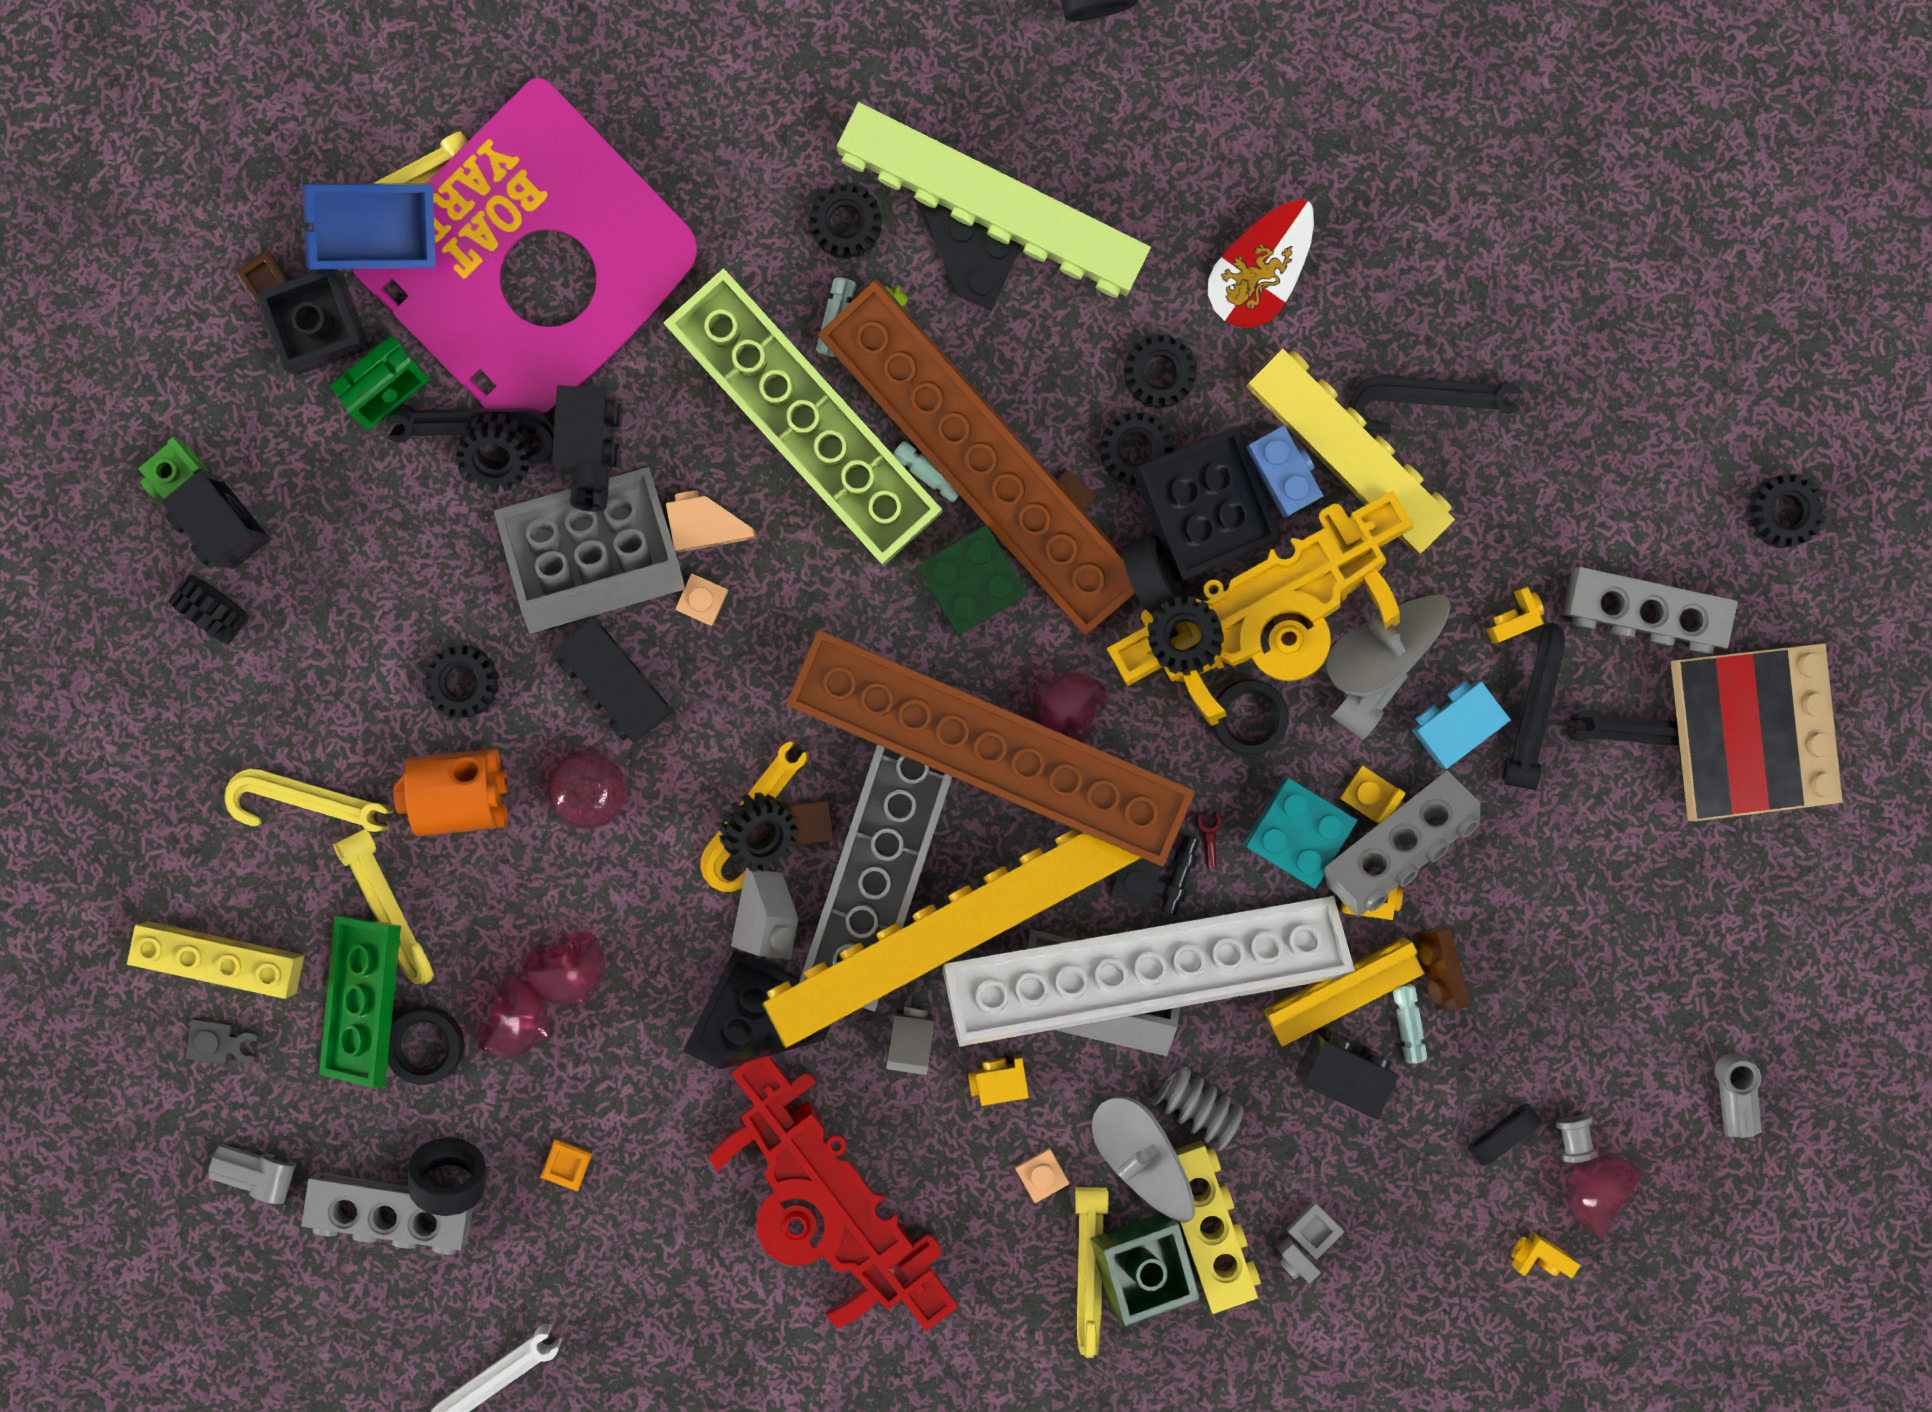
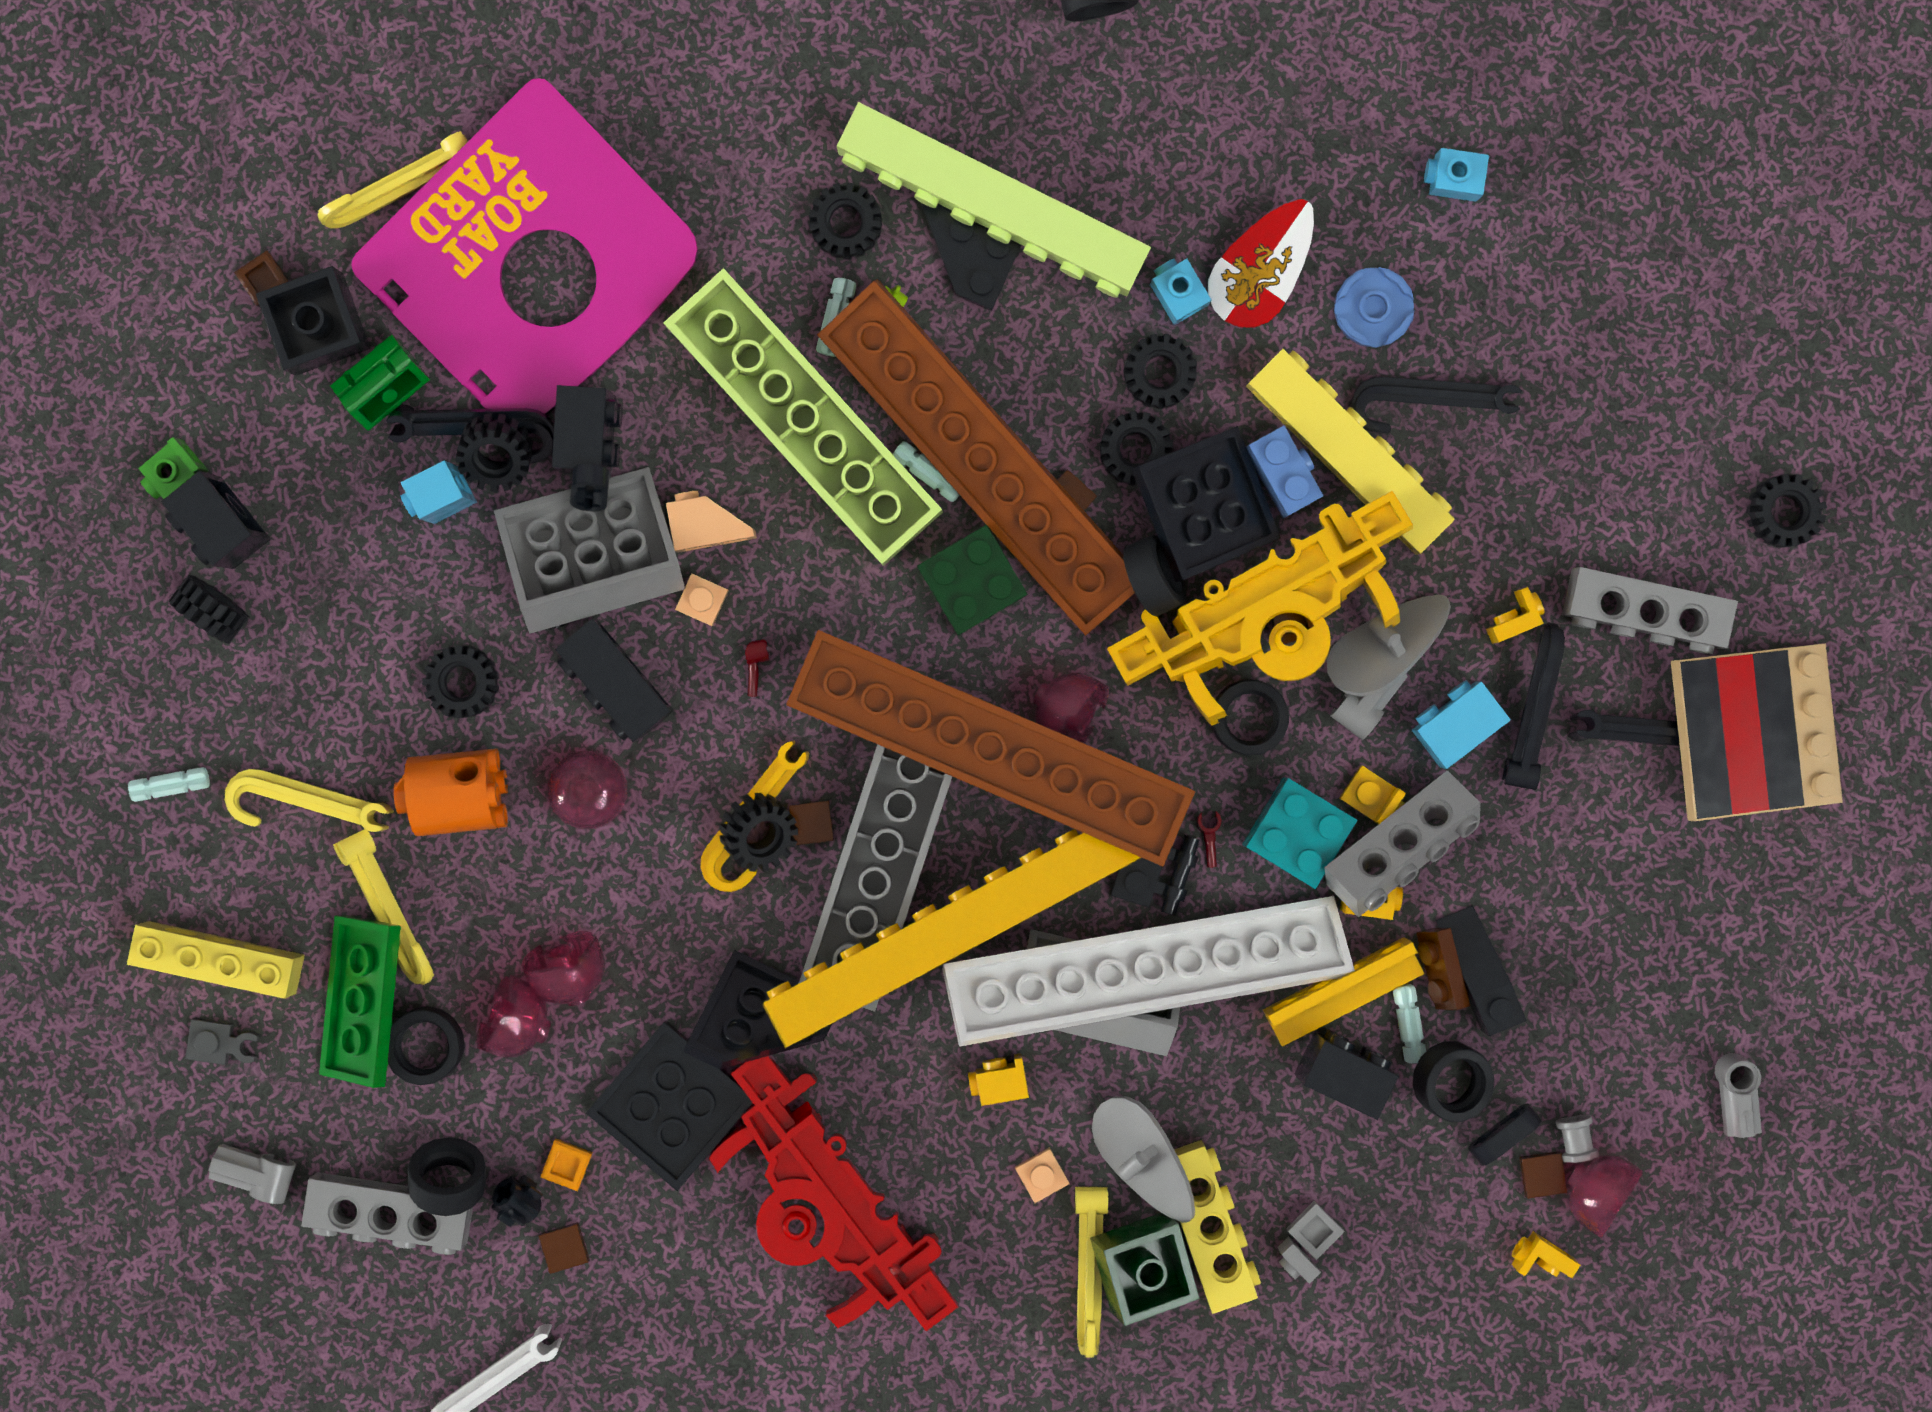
(168, 784): none -> light aqua axle
(369, 225): blue piece -> none
(437, 493): none -> medium azure brick
(516, 1201): none -> black gear
(564, 1248): none -> reddish brown tile
(670, 1106): none -> black plate
(755, 653): none -> dark red hand
(765, 916): light grey slope -> none
(911, 1040): light grey slope -> none
(1179, 290): none -> medium azure brick
(1180, 612): black tyre -> none
(1200, 1106): light grey piece -> none
(1364, 318): none -> medium blue tile
(1457, 174): none -> medium azure brick
(1475, 1097): none -> black tyre
(1483, 973): none -> black slope
(1543, 1174): none -> reddish brown tile

